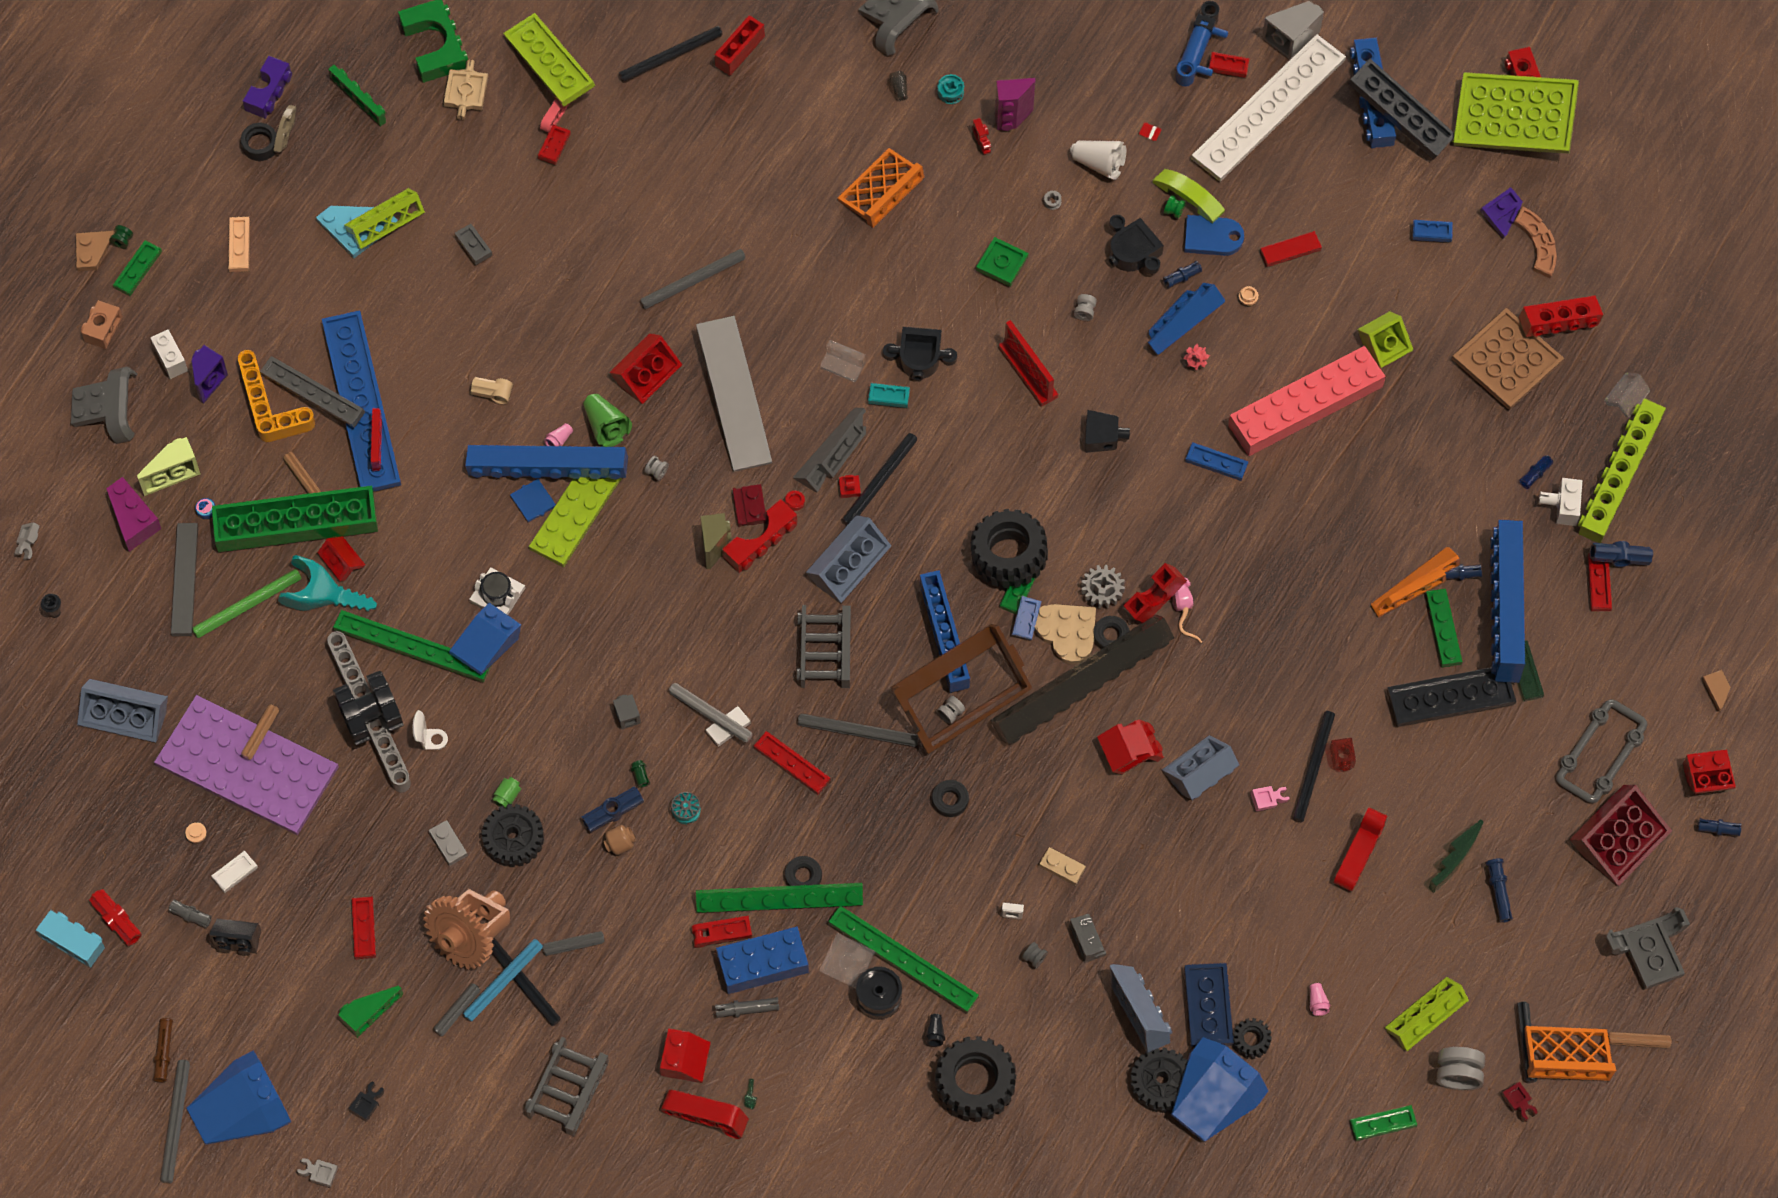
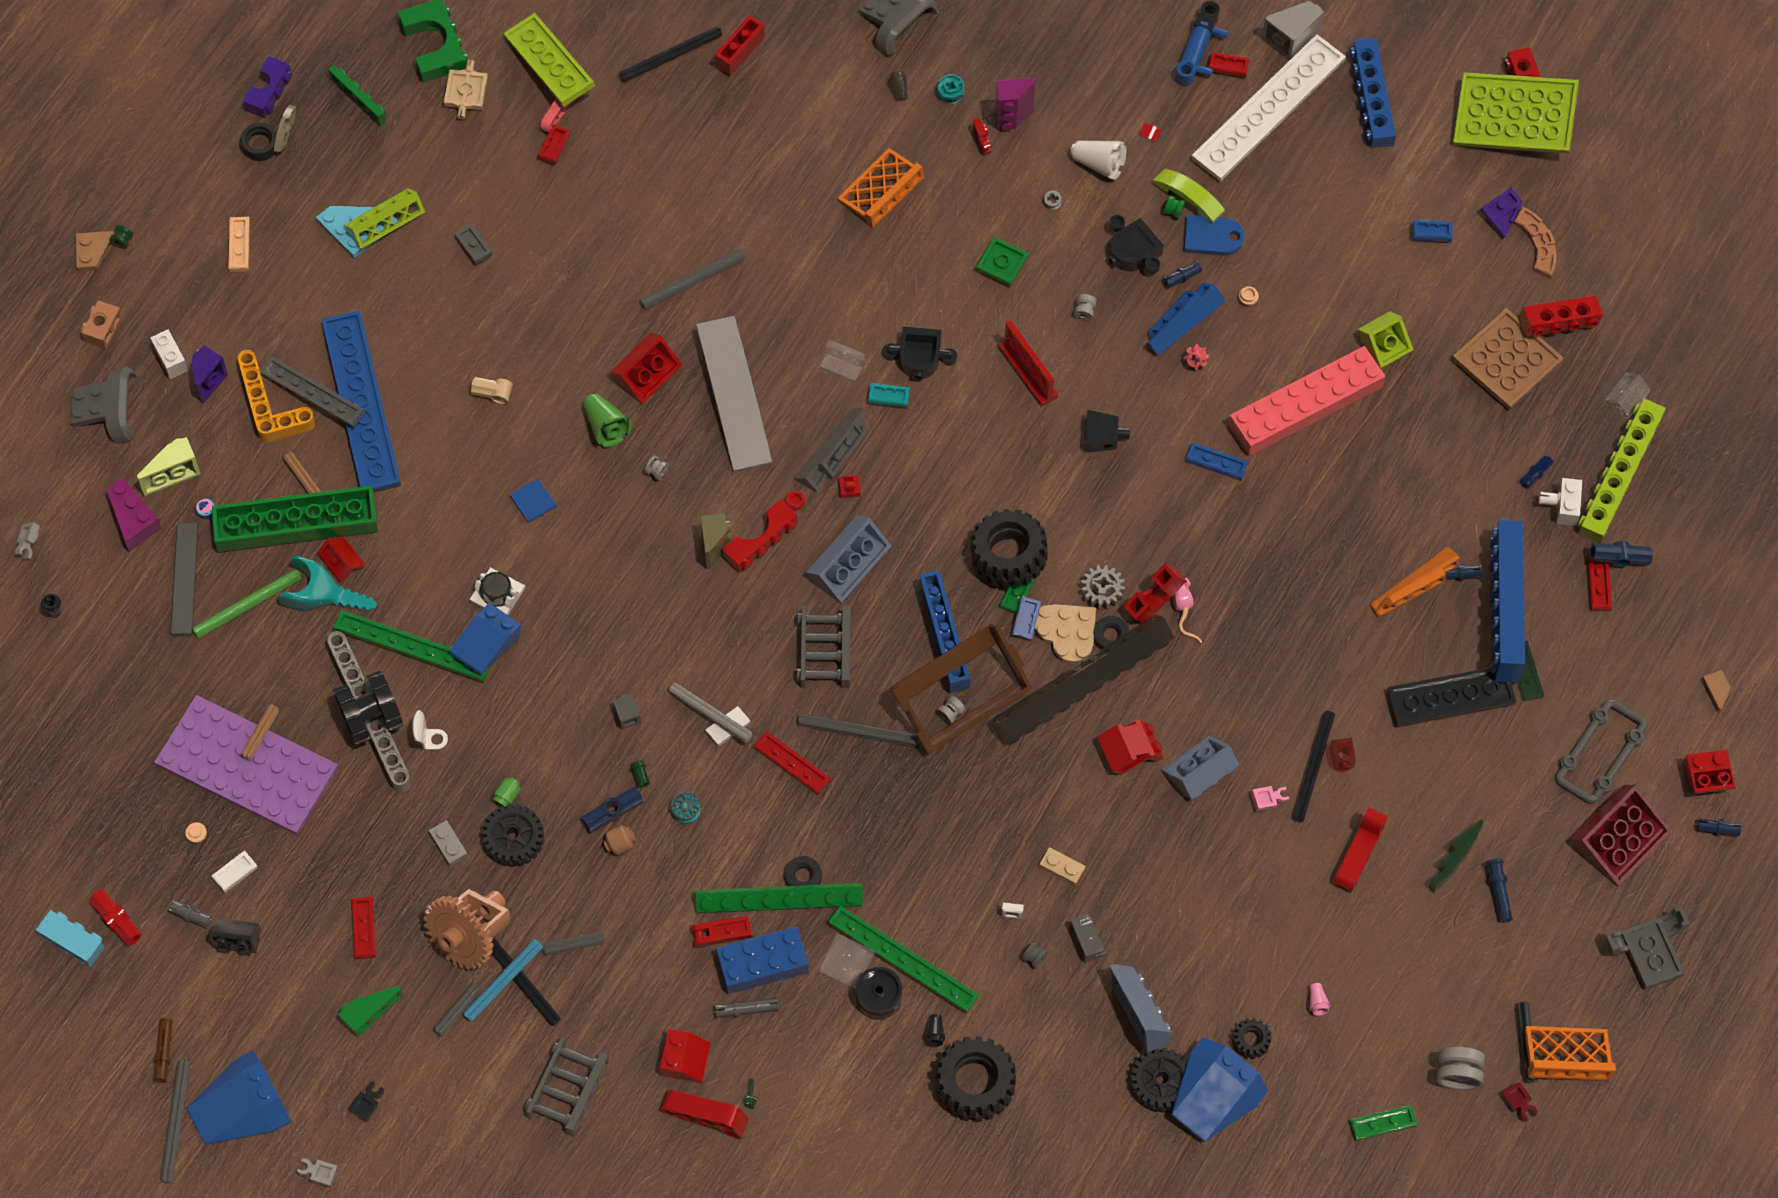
(122, 710): sand blue slope -> none
(137, 268): green tile -> none
(376, 440): red tile -> none
(546, 461): blue brick -> none
(558, 436): bright pink cone -> none
(572, 518): lime plate -> none
(749, 505): dark red plate -> none
(880, 478): black axle -> none
(950, 810): black tyre -> none
(1208, 1003): dark blue plate -> none
(1290, 249): red tile -> none
(1401, 109): black plate -> none
(1430, 1014): lime fence -> none
(1443, 628): green plate -> none
(1635, 1039): medium nougat axle -> none

